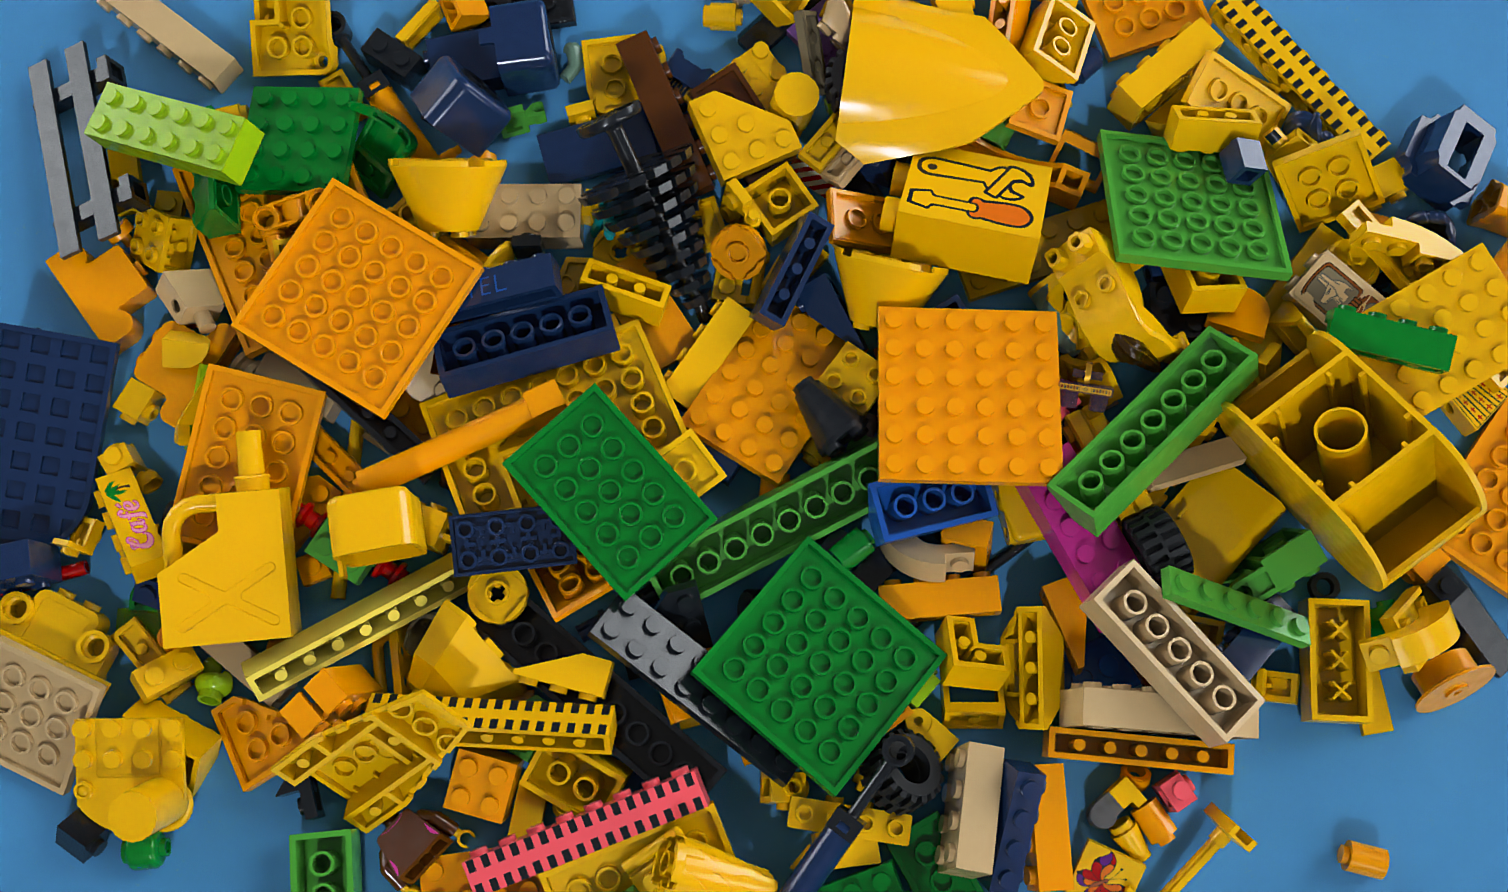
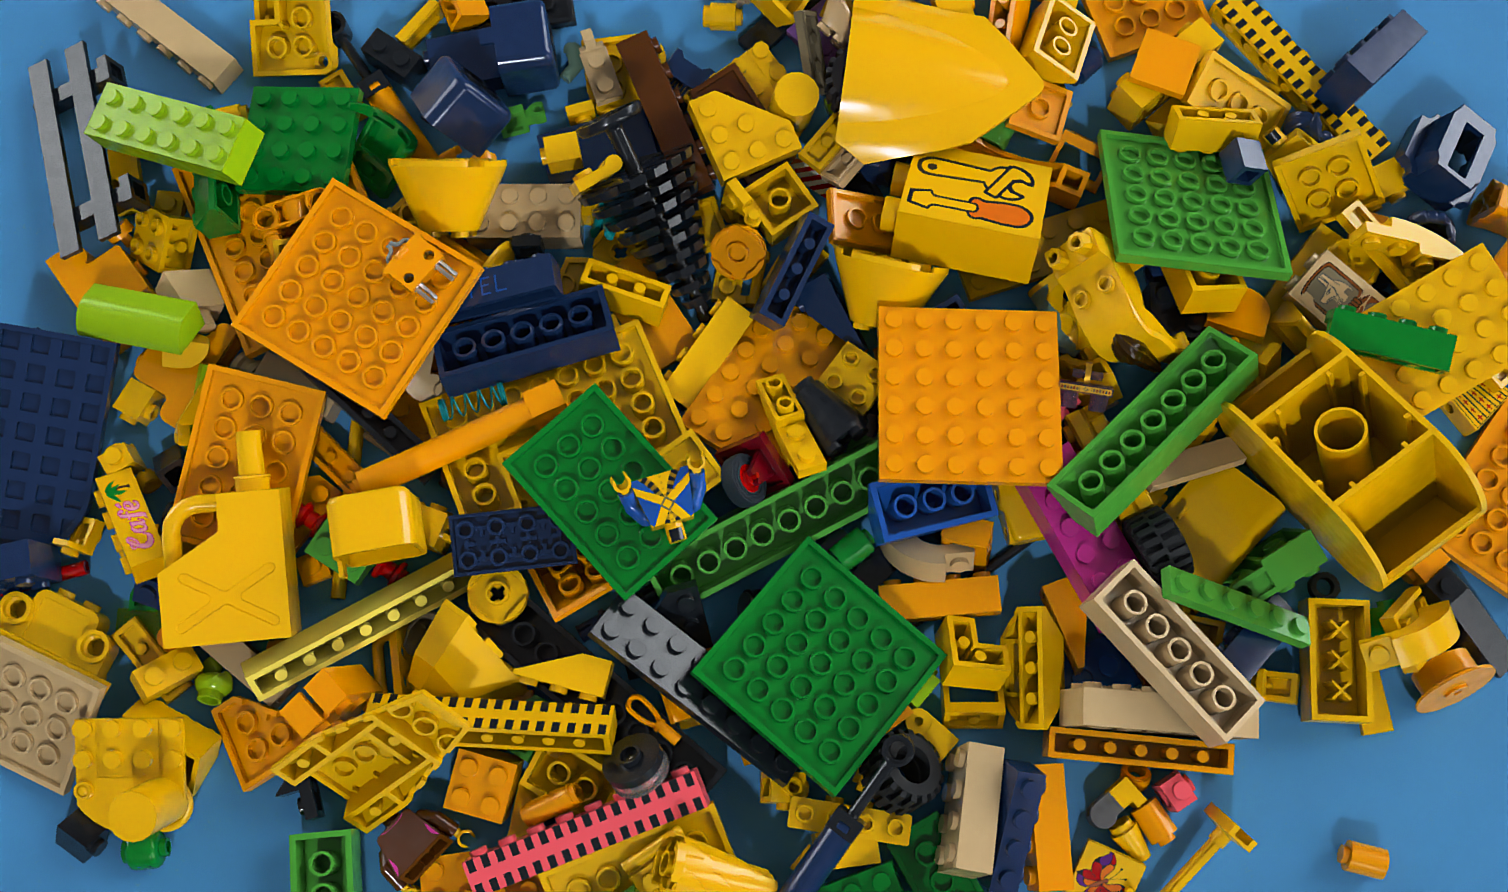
(138, 318): none -> lime brick
(169, 466): none -> black brick
(413, 263): none -> light orange piece
(443, 408): none -> teal piece
(552, 804): none -> light orange piece
(561, 152): none -> yellow brick
(587, 178): none -> yellow plate
(599, 70): none -> tan hinge
(636, 765): none -> black piece
(660, 724): none -> light orange piece
(665, 498): none -> torso
(752, 470): none -> plate
(789, 426): none -> yellow slope
(1164, 63): none -> light orange tile
(1369, 61): none -> dark blue brick

